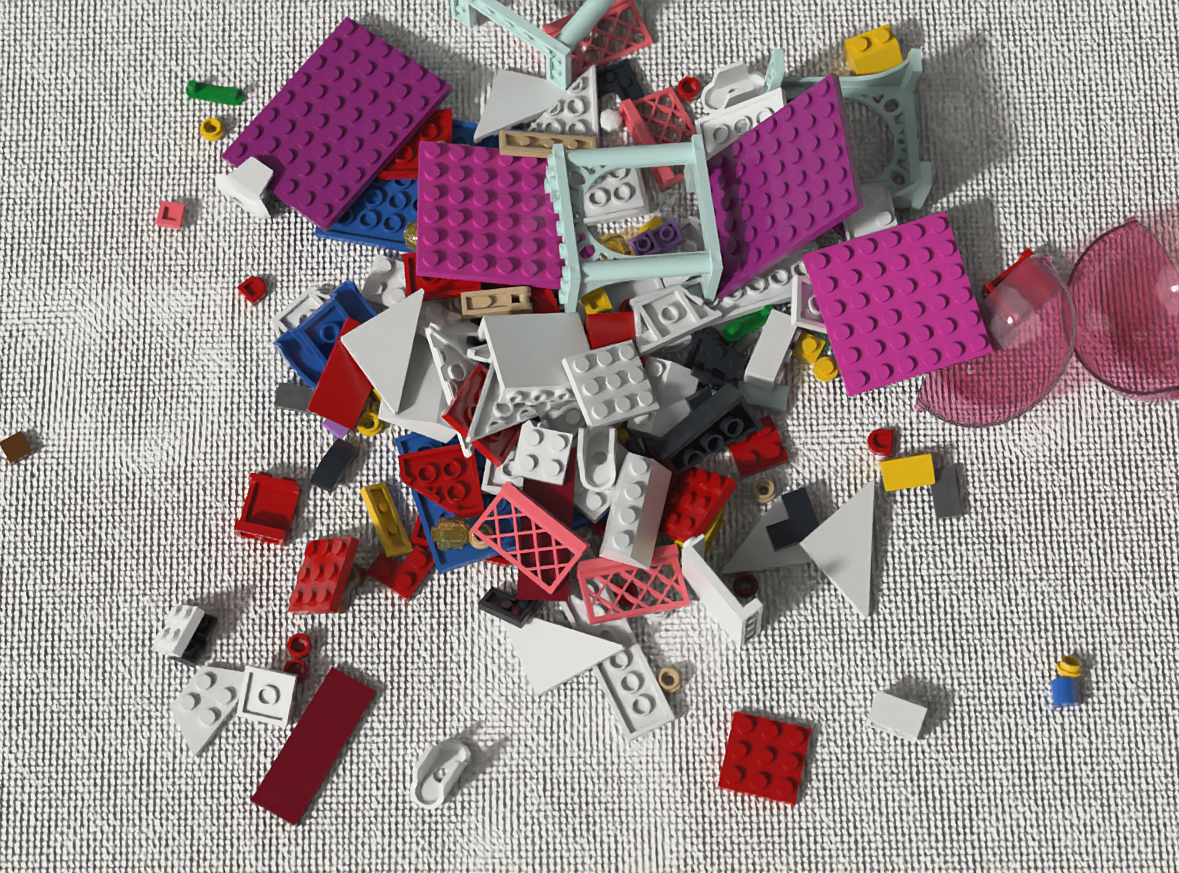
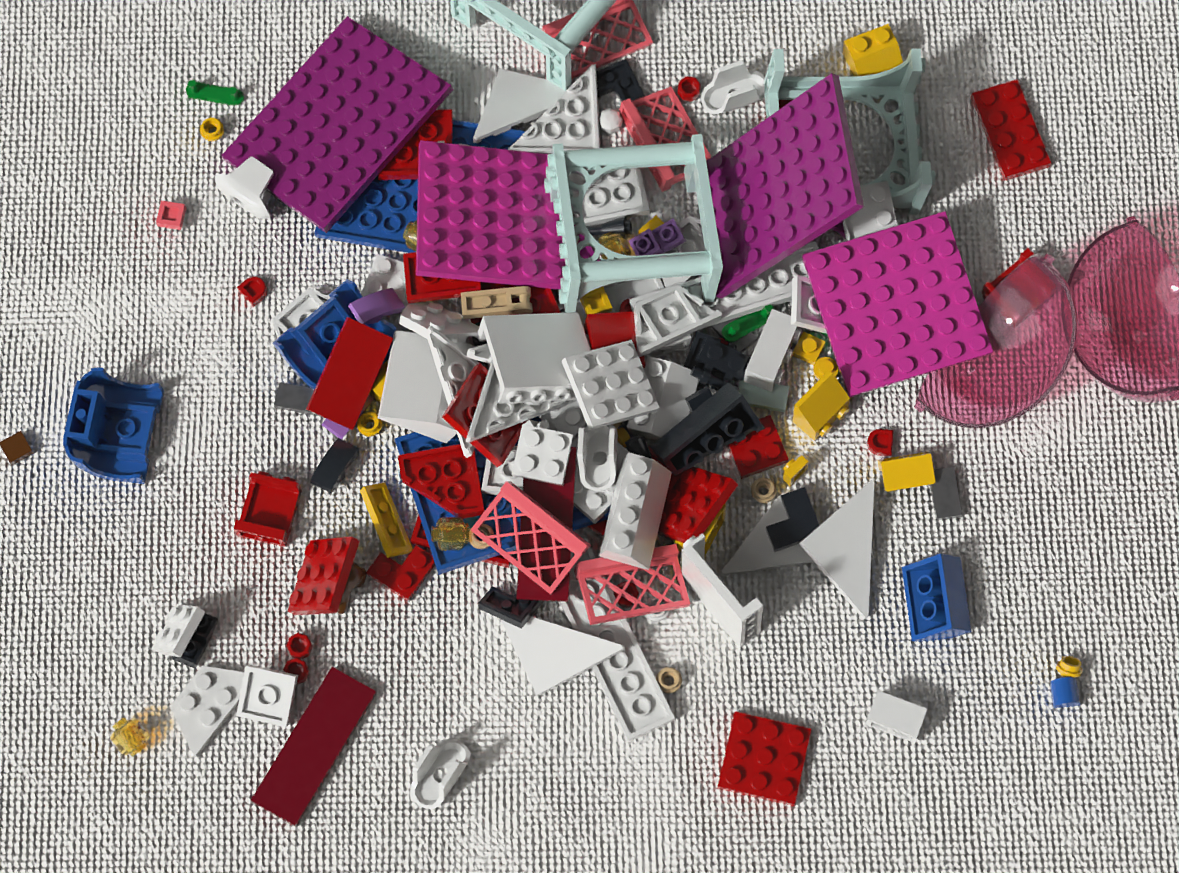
(111, 426): none -> blue piece
(129, 736): none -> clear yellow head
(376, 305): none -> medium lavender slope
(385, 347): white tile -> none
(540, 144): tan tile -> none
(617, 226): none -> black cone
(731, 123): white plate -> none
(745, 578): dark red plate -> none
(794, 469): none -> yellow plate
(821, 406): none -> yellow slope
(936, 598): none -> blue slope
(1010, 130): none -> red plate

